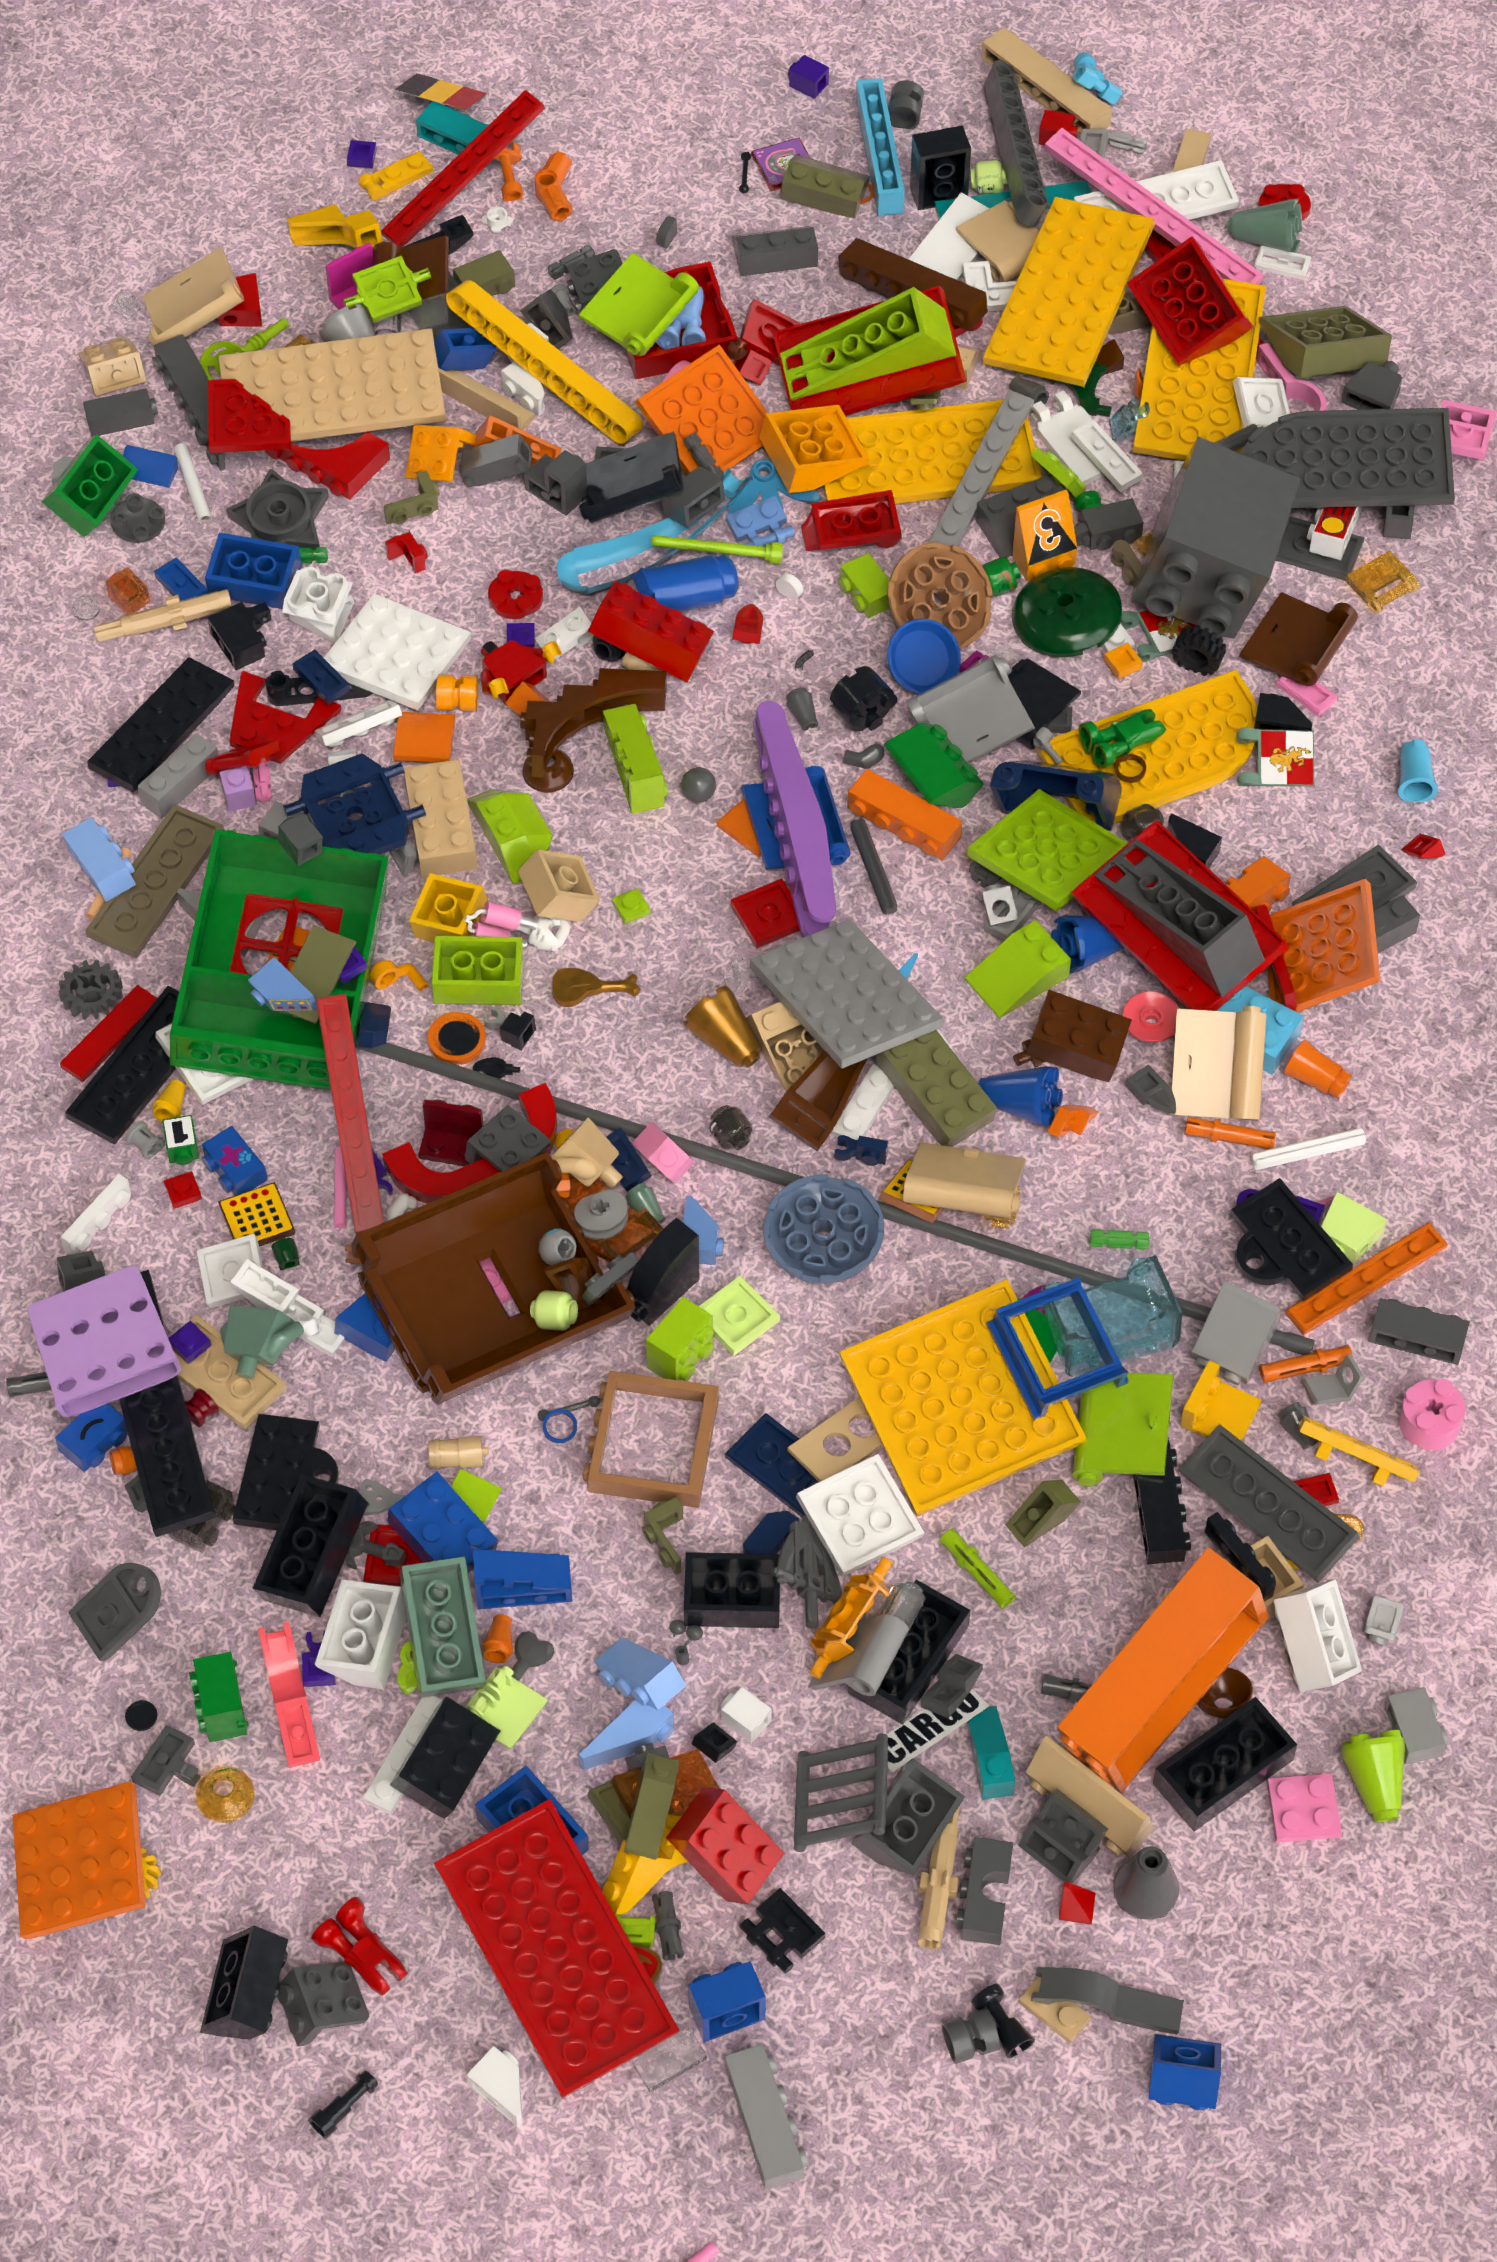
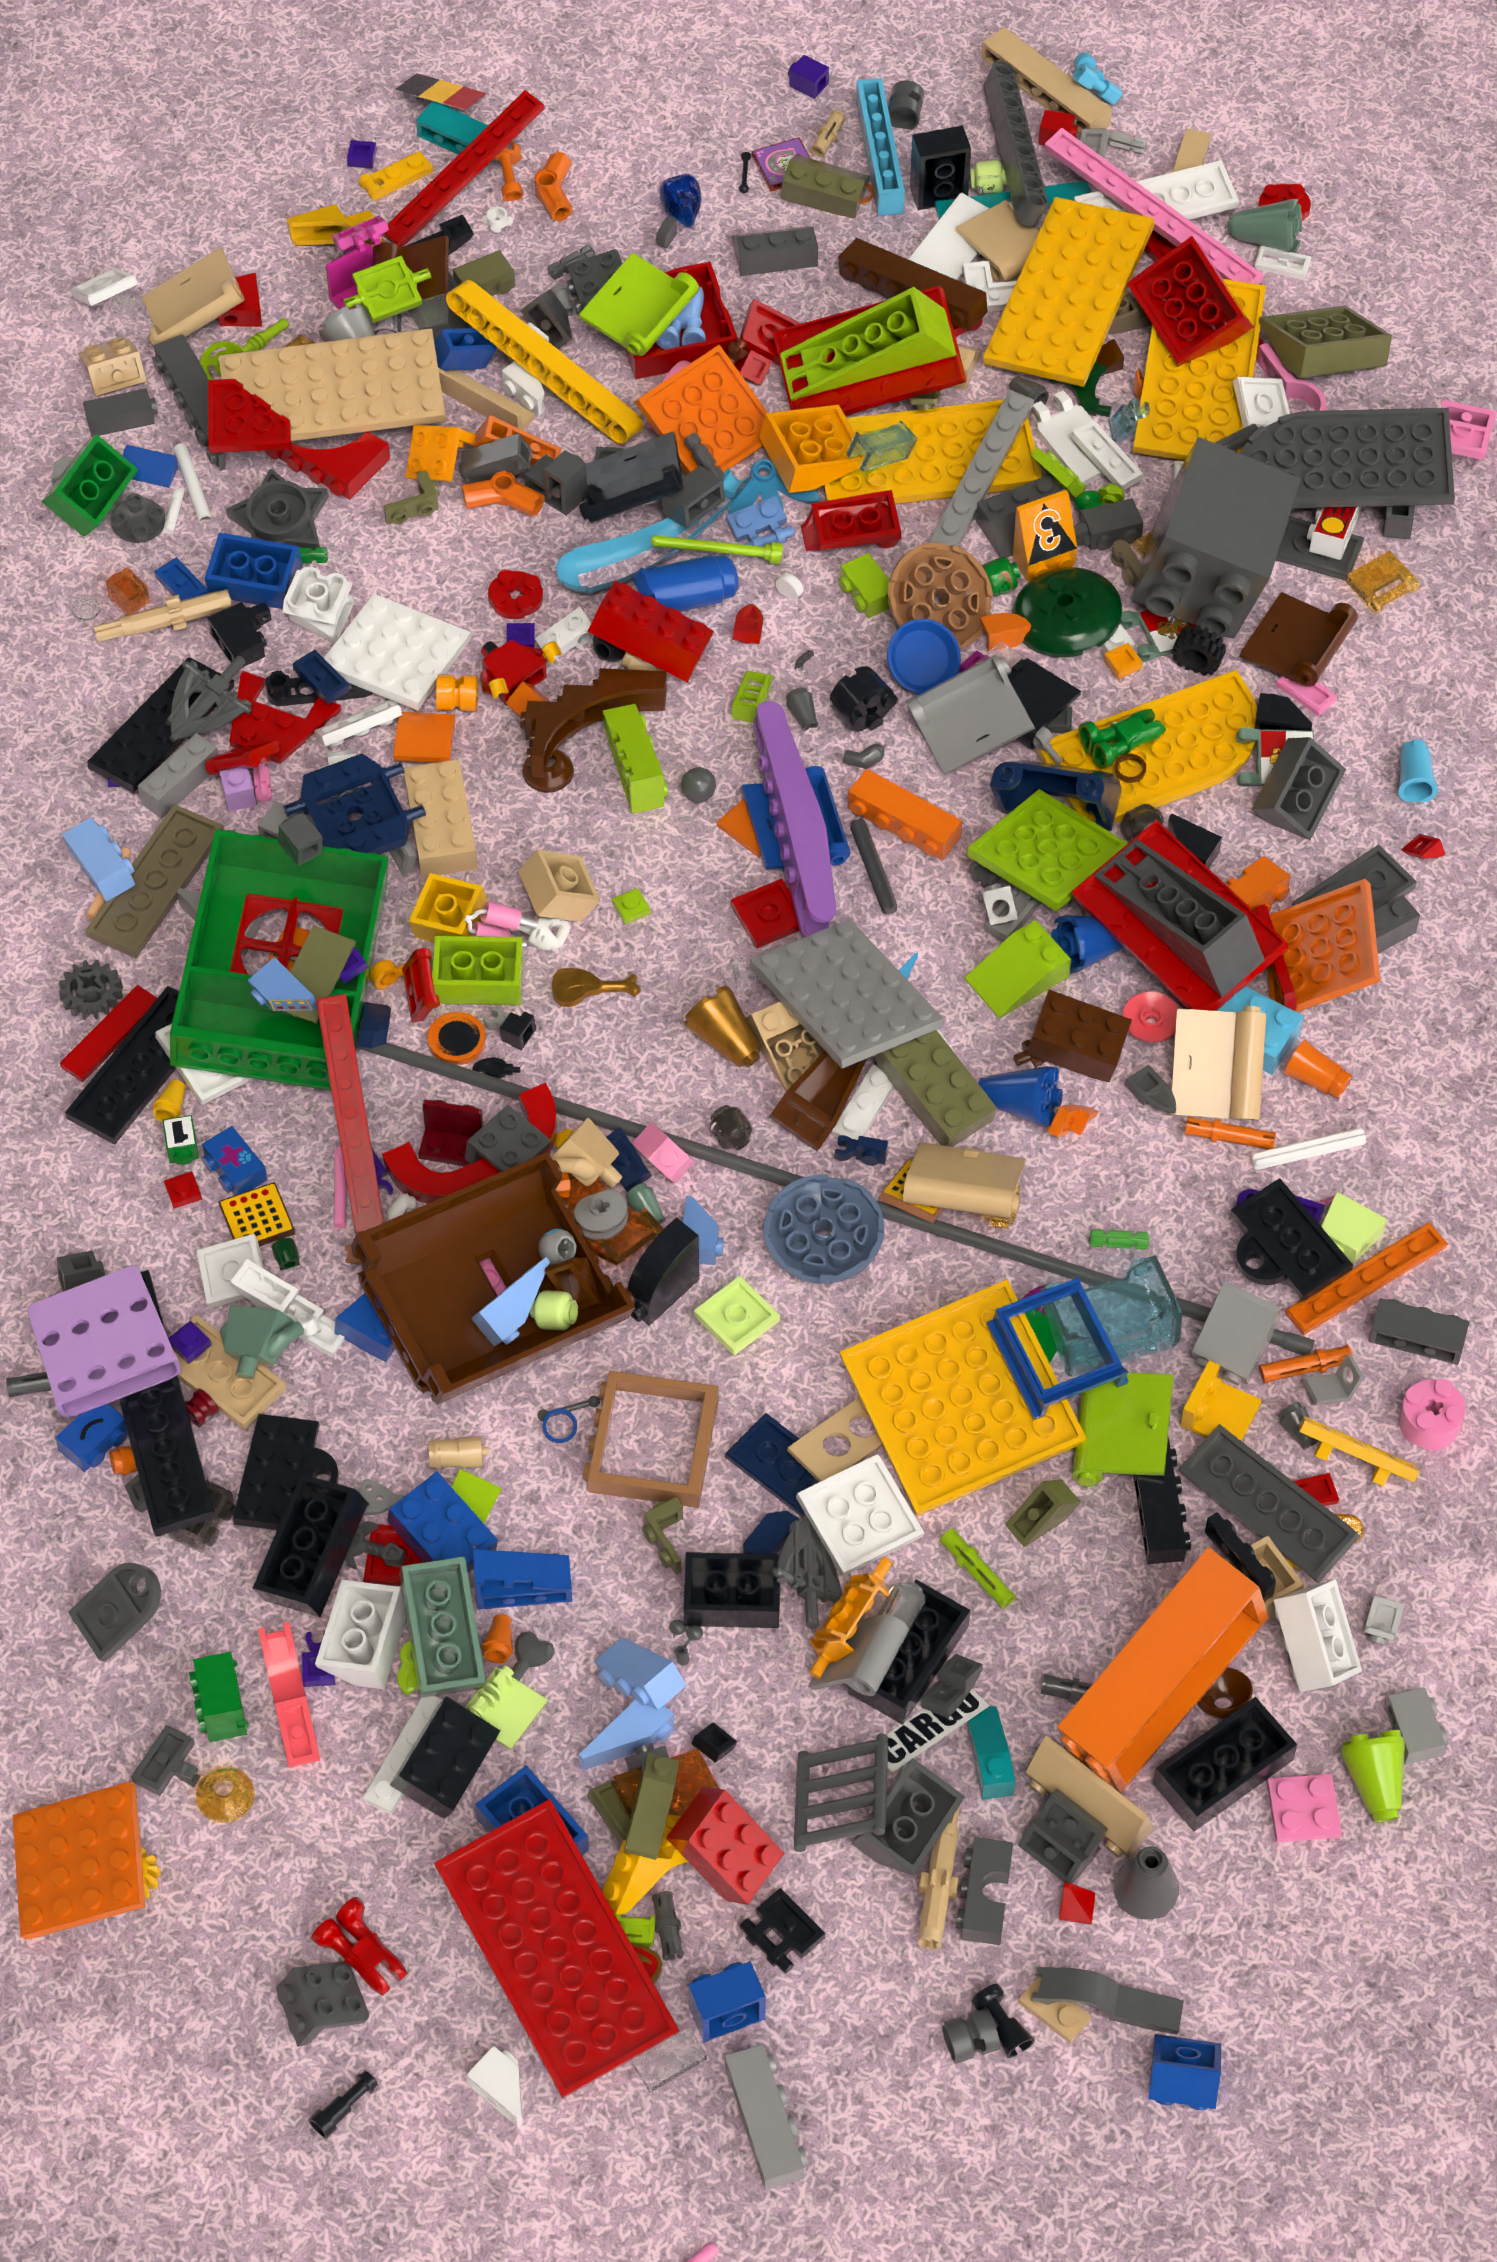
(97, 1215): white plate -> none
(103, 286): none -> white tile
(141, 1715): black piece -> none
(144, 1140): light grey bush -> none
(173, 510): none -> white wheel
(188, 721): none -> dark grey bar
(245, 1984): black slope -> none
(356, 235): none -> dark pink hinge
(407, 546): red bracket -> none
(419, 985): none -> red plate
(503, 491): none -> orange piece
(511, 827): lime wedge -> none
(511, 1307): none -> light blue slope
(618, 1269): dark grey plate -> none
(680, 1341): lime brick -> none
(681, 198): none -> clear blue piece
(745, 1714): white brick -> none
(746, 710): none -> lime slope
(833, 123): none -> tan pin
(883, 446): none -> clear light blue window
(935, 765): green slope -> none
(1006, 628): none -> orange brick
(1111, 493): none -> lime plate
(1299, 787): none -> dark grey slope
(1373, 387): dark grey torso -> none

